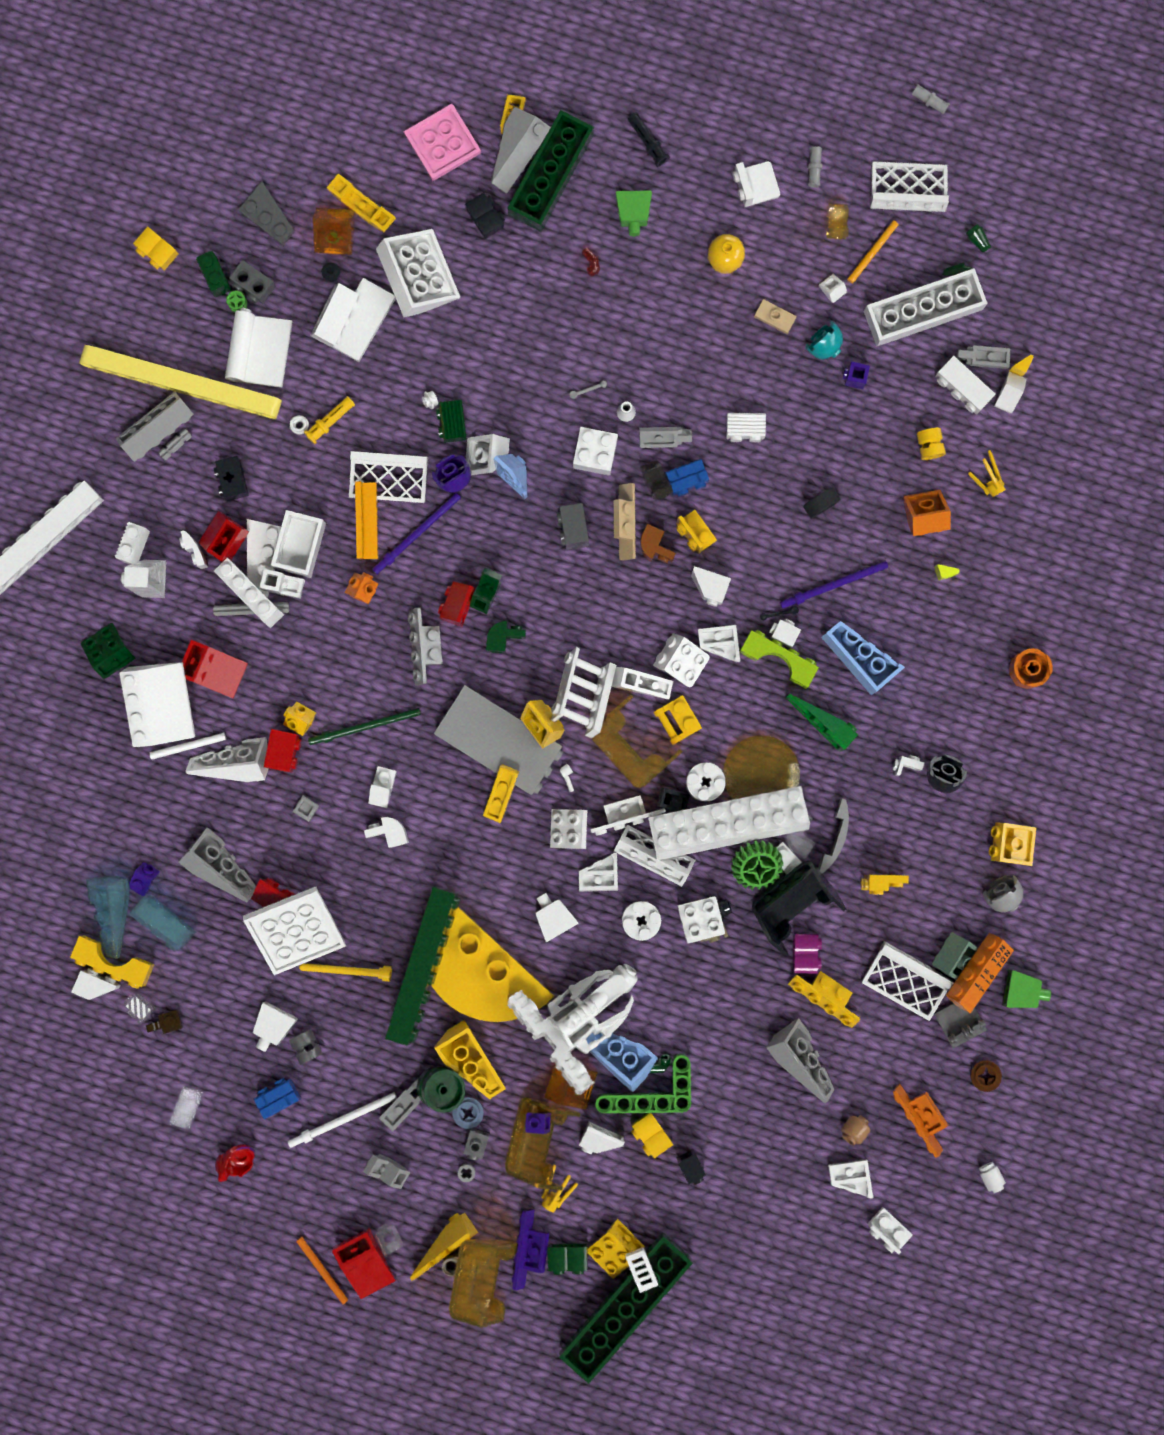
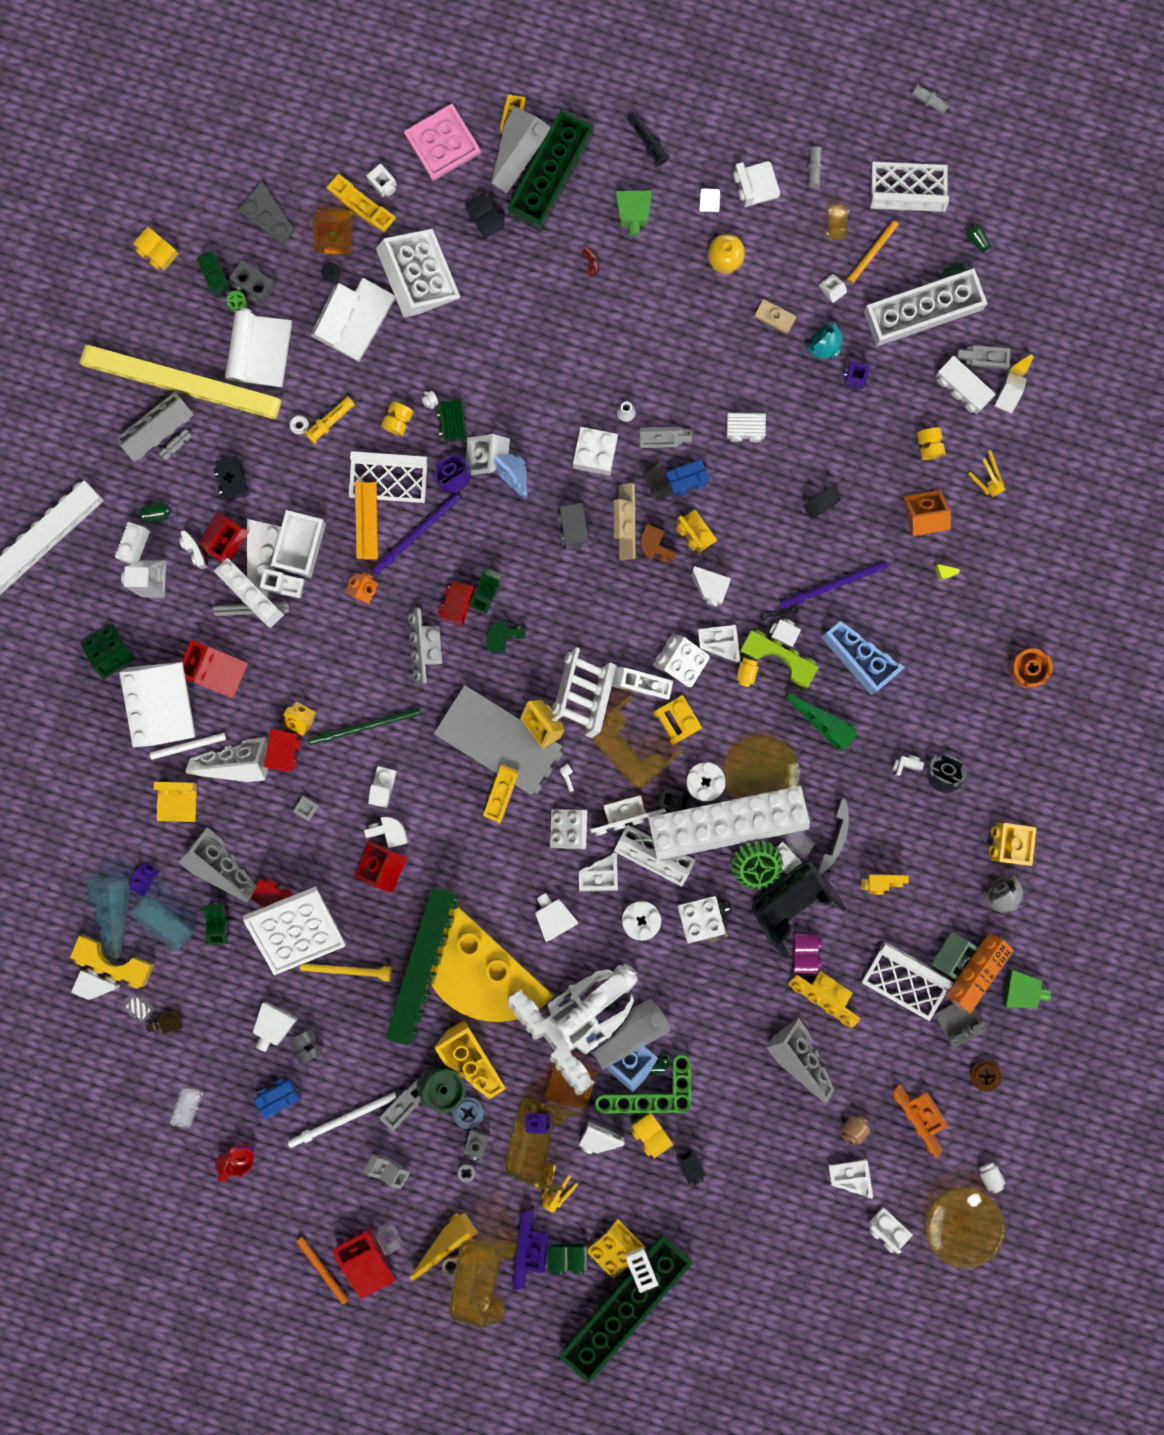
(155, 512): none -> dark green brick
(176, 801): none -> yellow bracket
(216, 924): none -> dark green brick
(380, 867): none -> red slope
(381, 175): none -> white brick
(397, 418): none -> yellow wheel
(573, 395): light grey hinge -> none
(640, 1028): none -> light grey wedge
(709, 200): none -> white slope
(747, 671): none -> yellow brick
(965, 1228): none -> clear yellow dish

